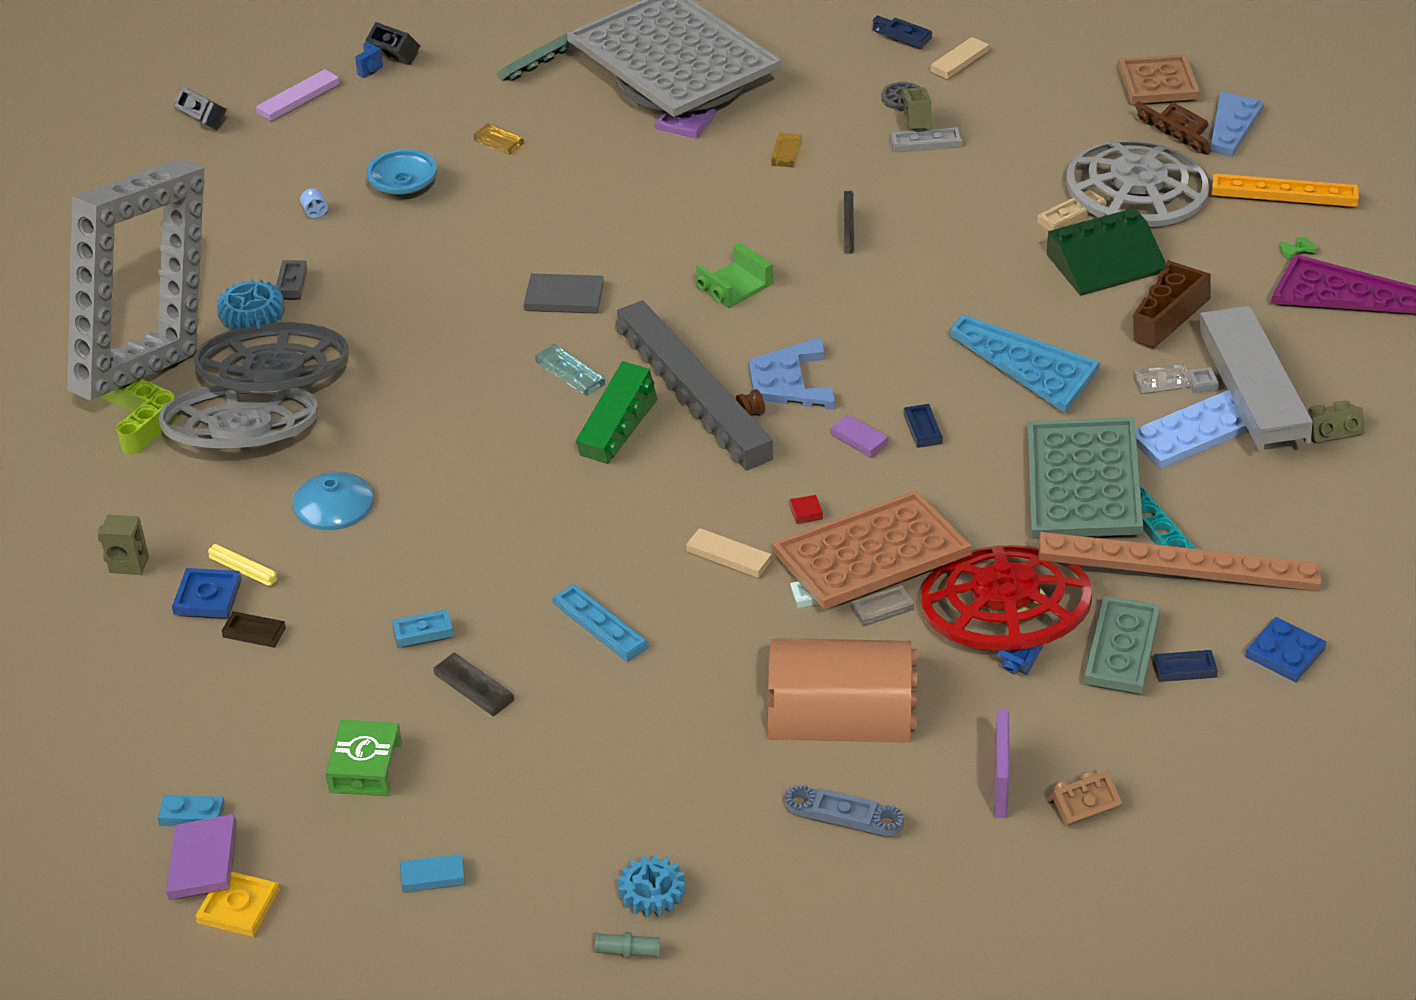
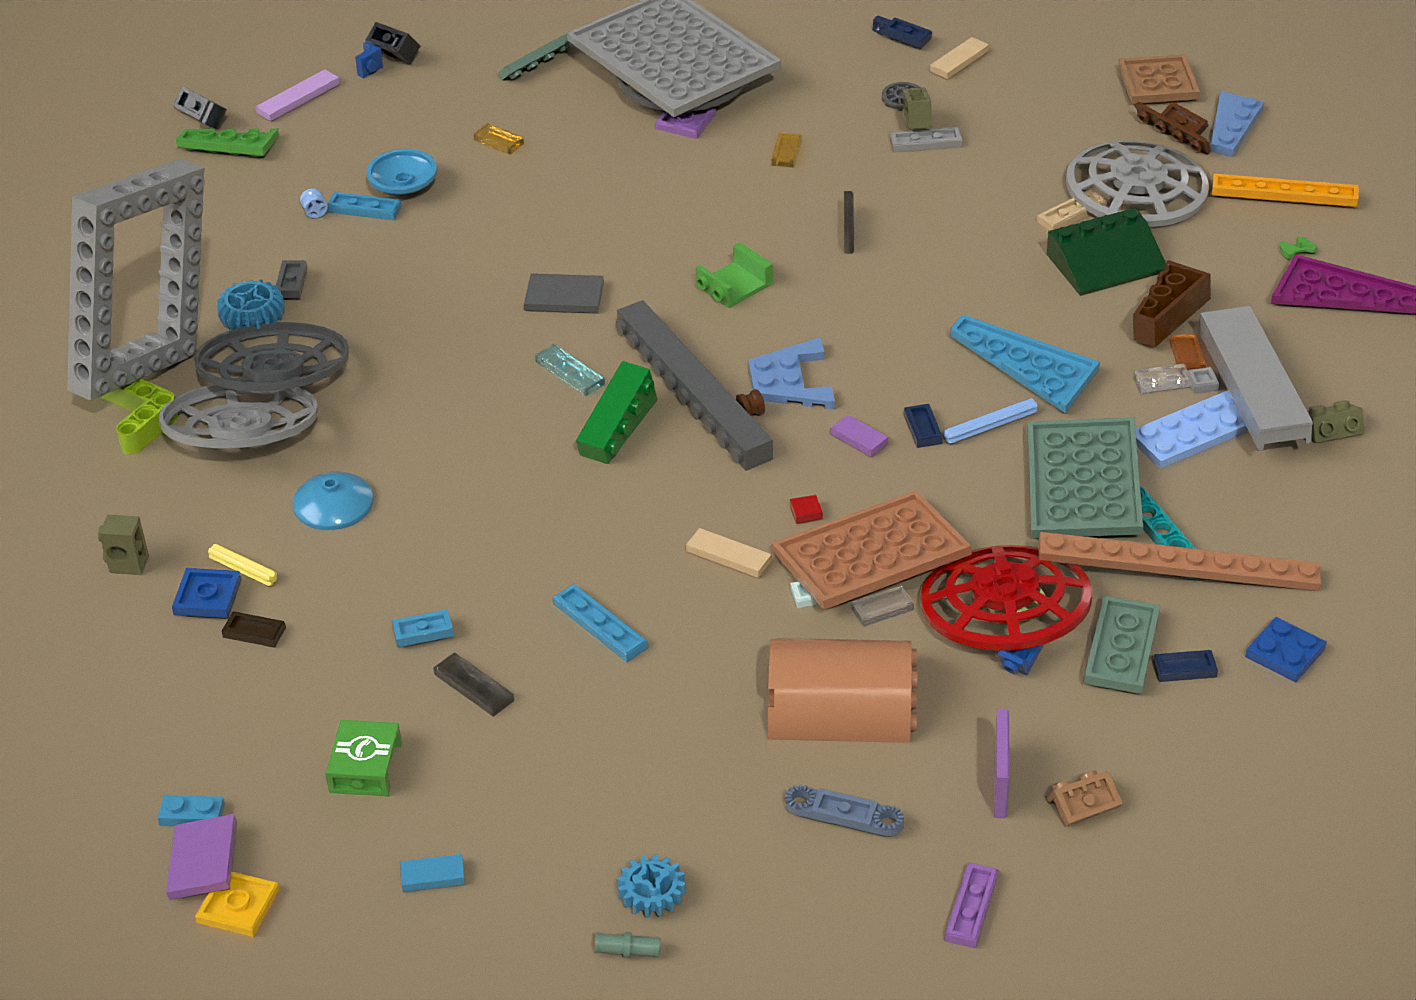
(228, 140): none -> bright green wing
(364, 206): none -> dark azure tile
(971, 905): none -> medium lavender tile
(990, 421): none -> light blue axle
(1187, 351): none -> clear orange tile

